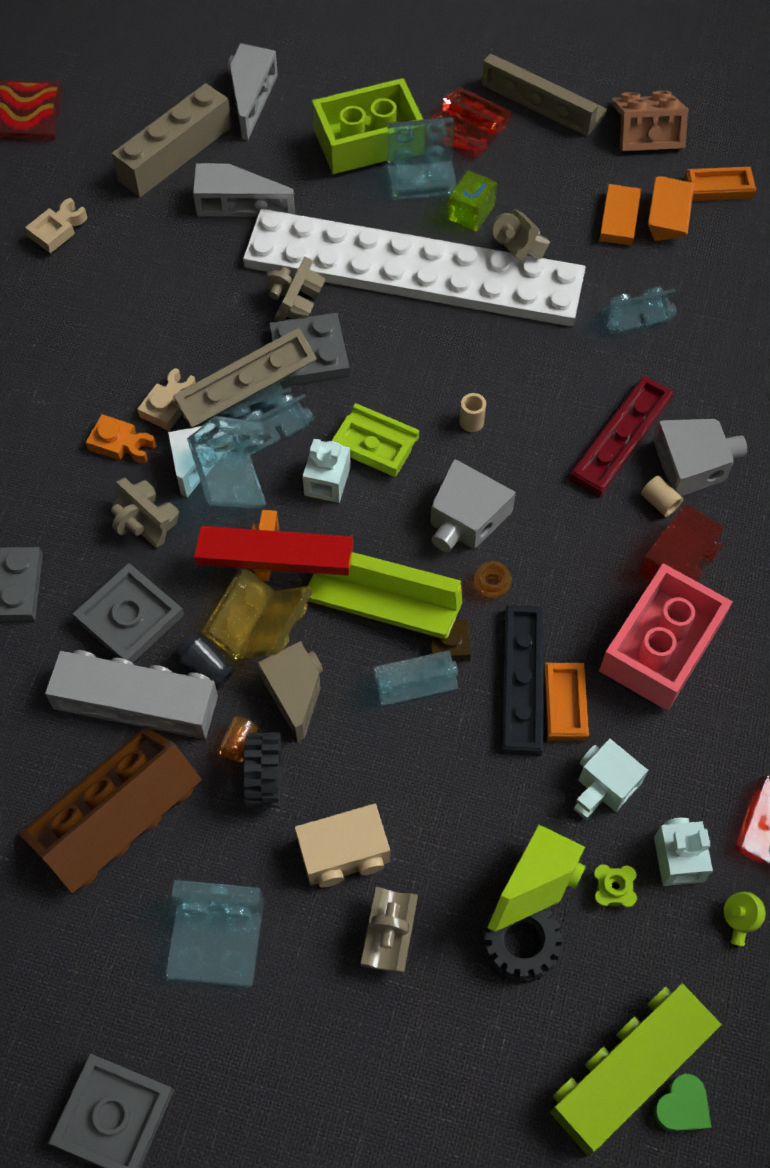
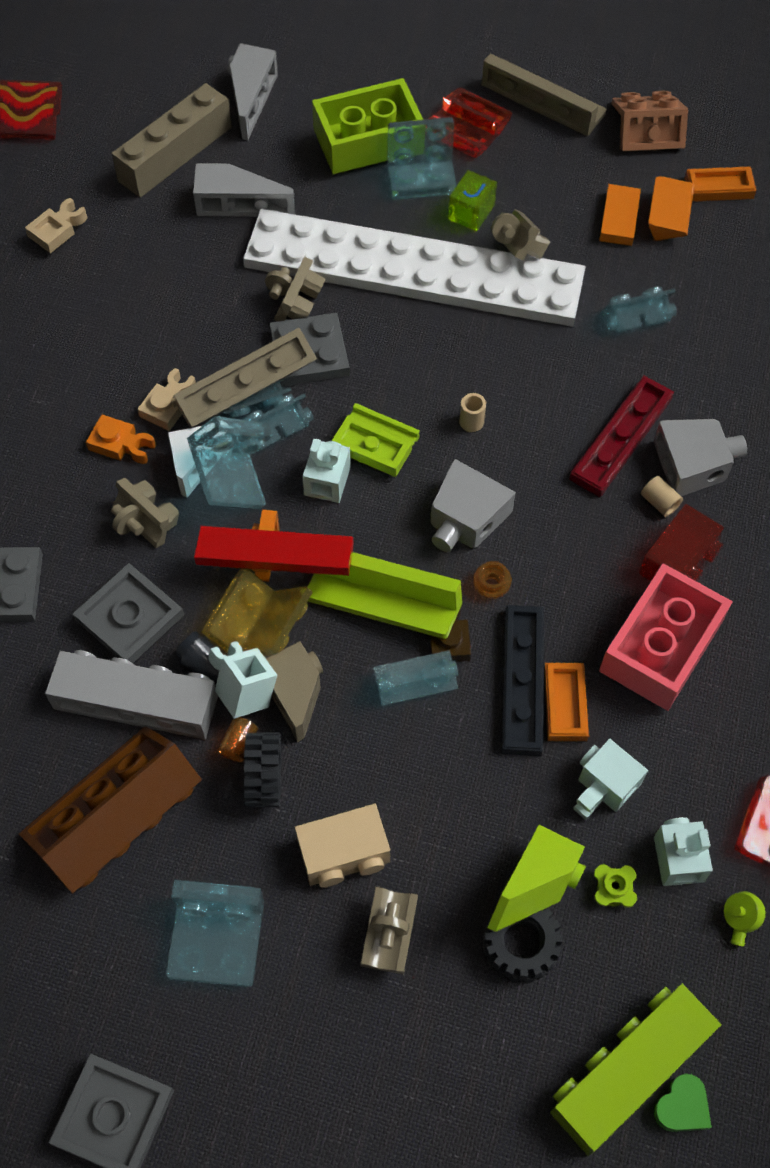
(243, 679): none -> light aqua brick

